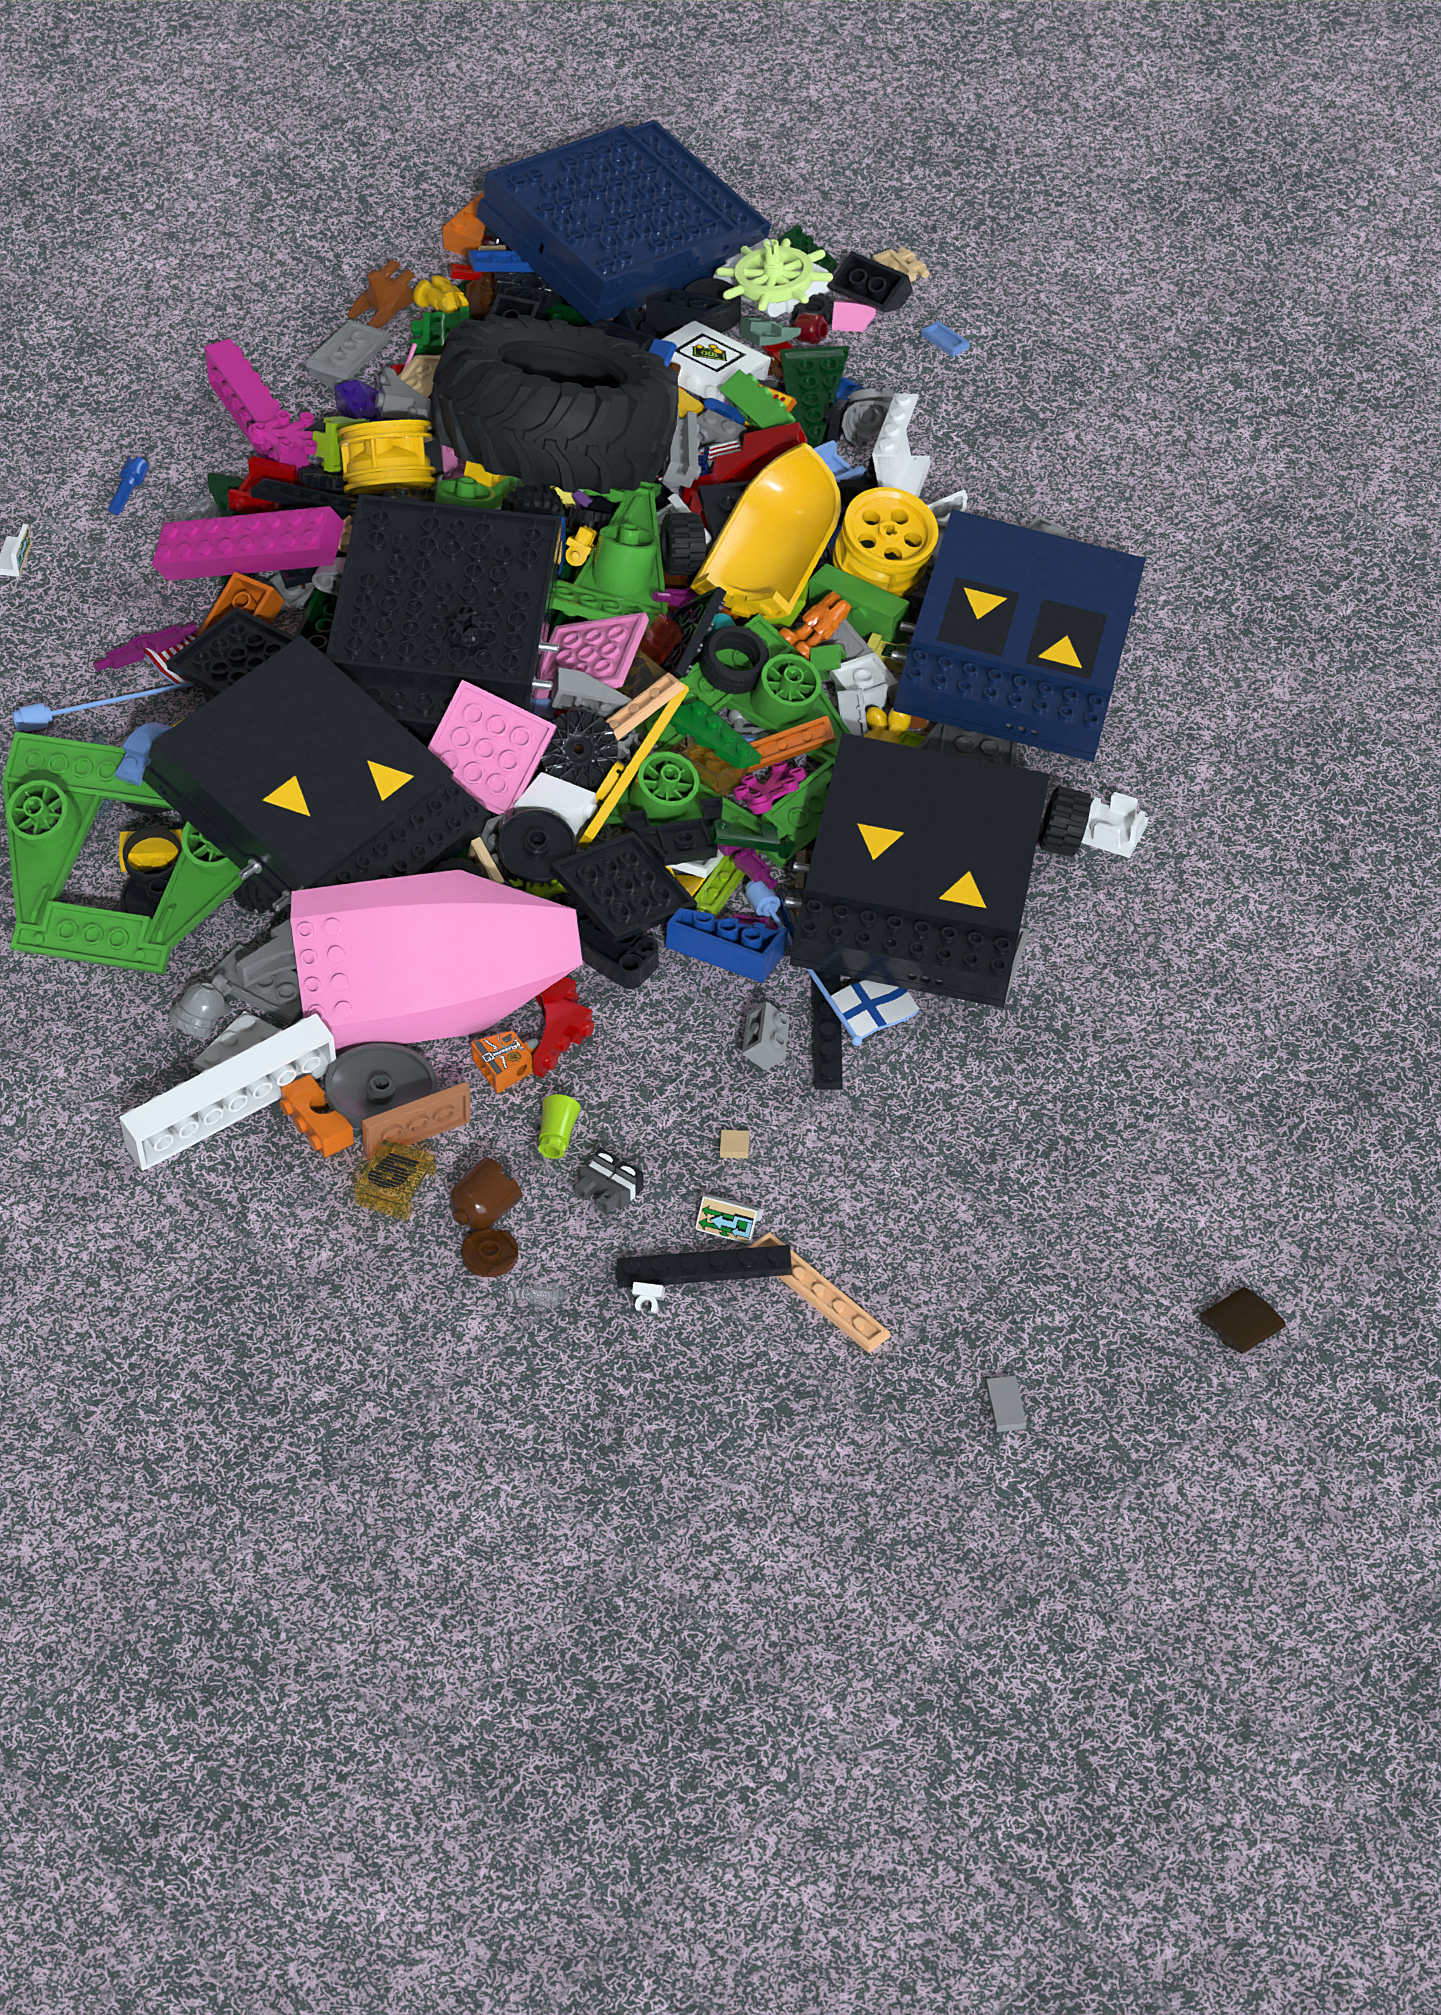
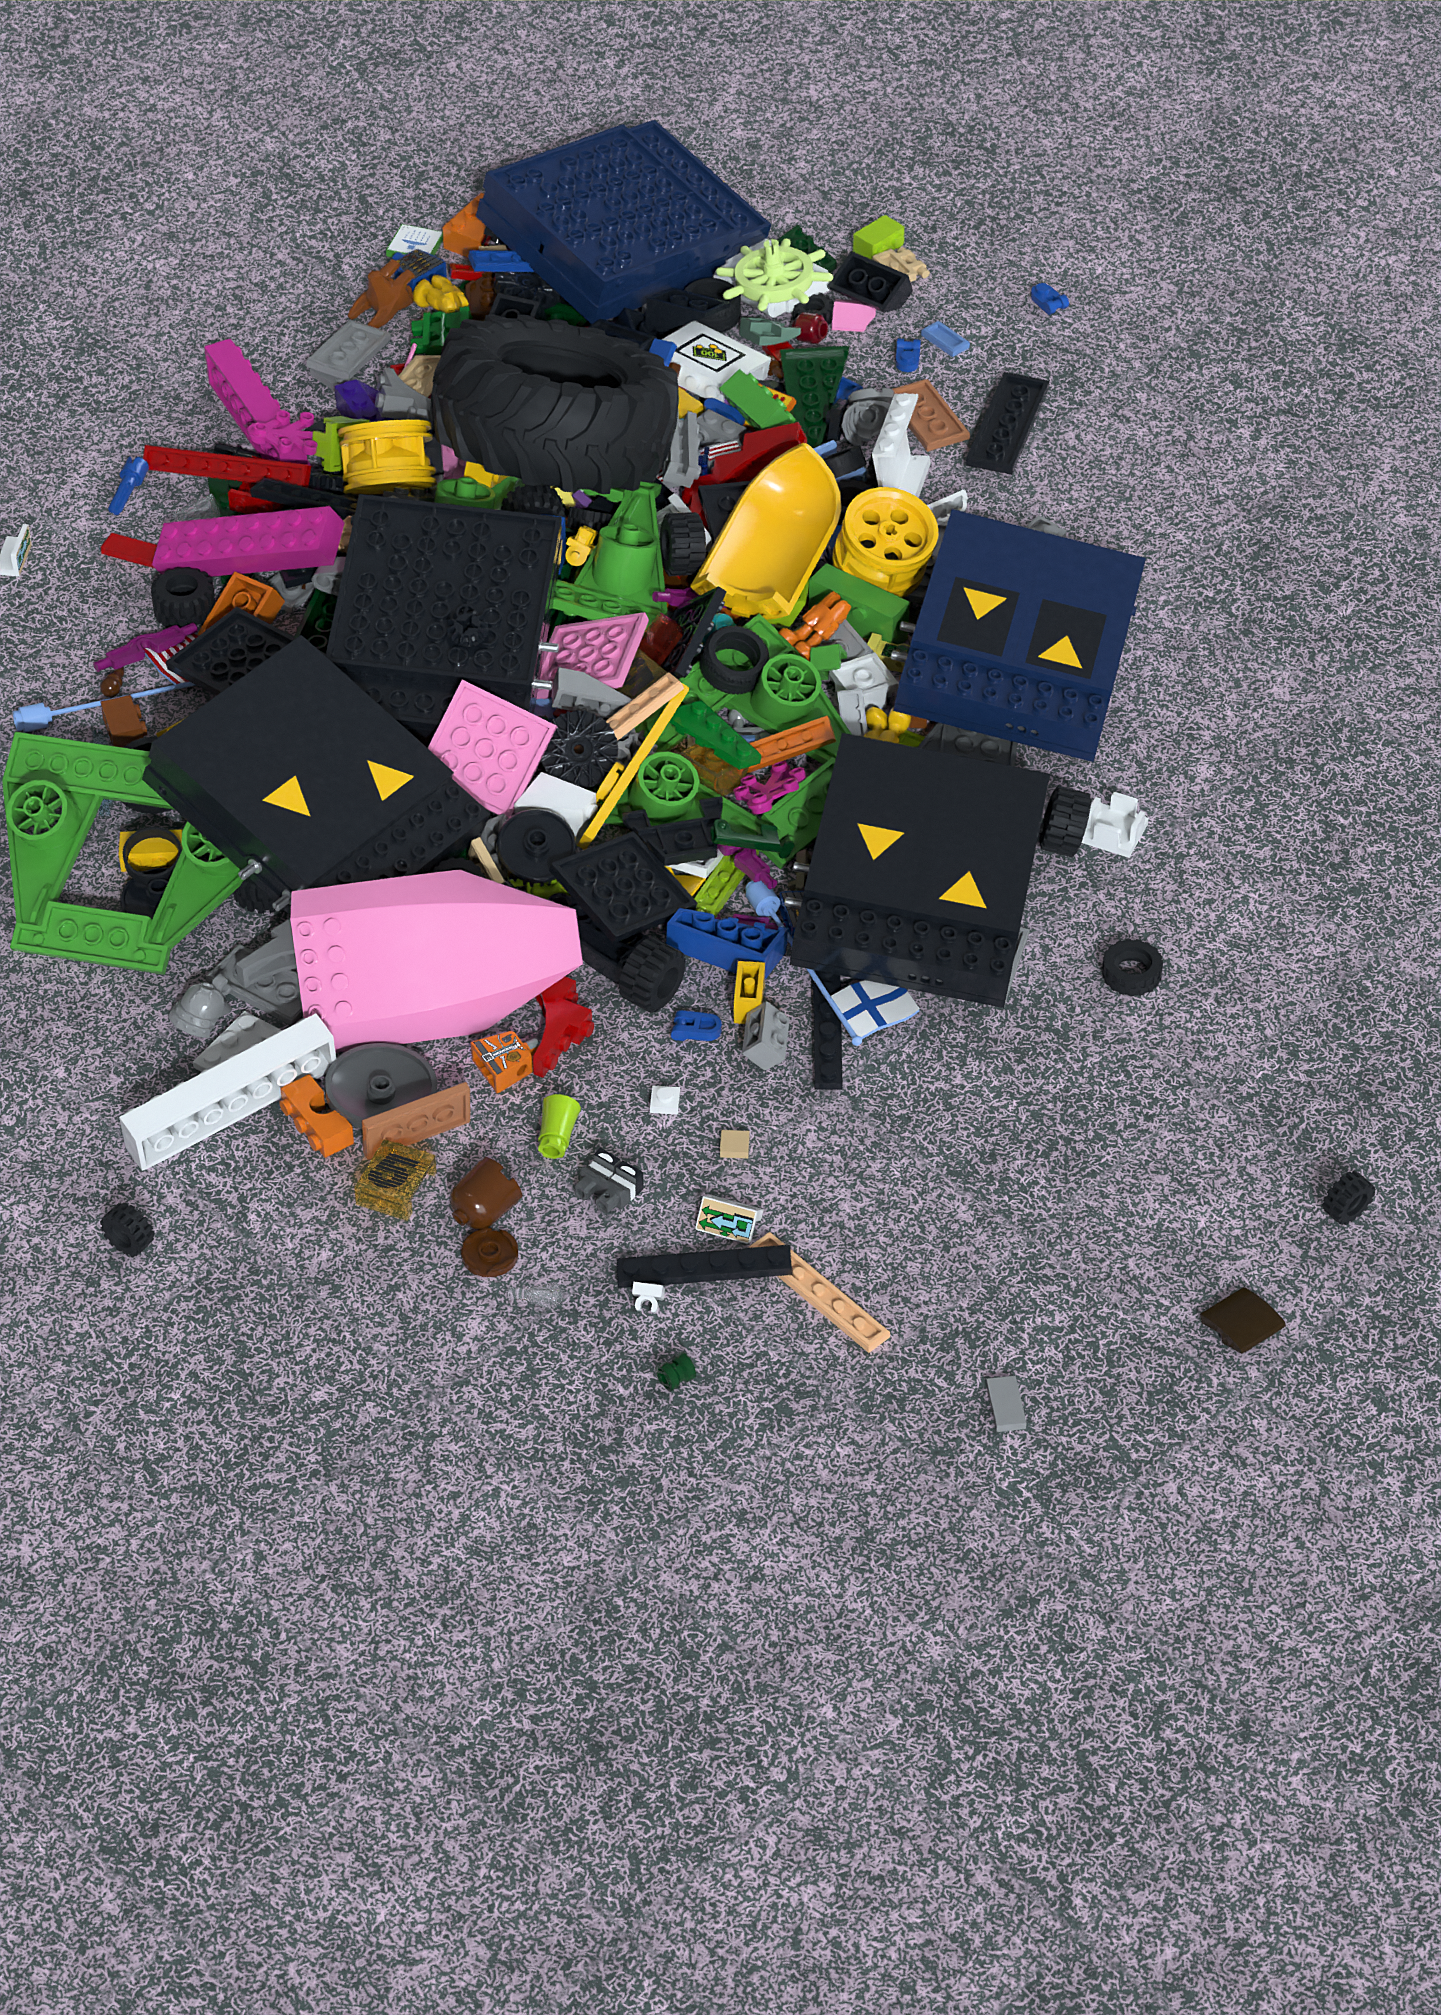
(112, 683): none -> reddish brown bar
(122, 720): none -> dark orange brick
(127, 1229): none -> black tyre
(129, 549): none -> red tile
(137, 752): medium blue arch -> none
(182, 597): none -> black tyre
(224, 466): none -> red tile
(225, 449): none -> black axle
(412, 237): none -> white tile
(421, 265): none -> torso
(652, 974): none -> black tyre
(665, 1100): none -> white plate
(674, 1372): none -> dark green wheel
(705, 1028): none -> blue plate
(748, 989): none -> yellow brick
(845, 461): none -> black tyre
(878, 237): none -> lime brick
(907, 360): none -> blue plate
(932, 418): none -> nougat tile
(1007, 423): none -> black plate
(1048, 298): none -> blue plate
(1132, 951): none -> black tyre
(1348, 1198): none -> black tyre

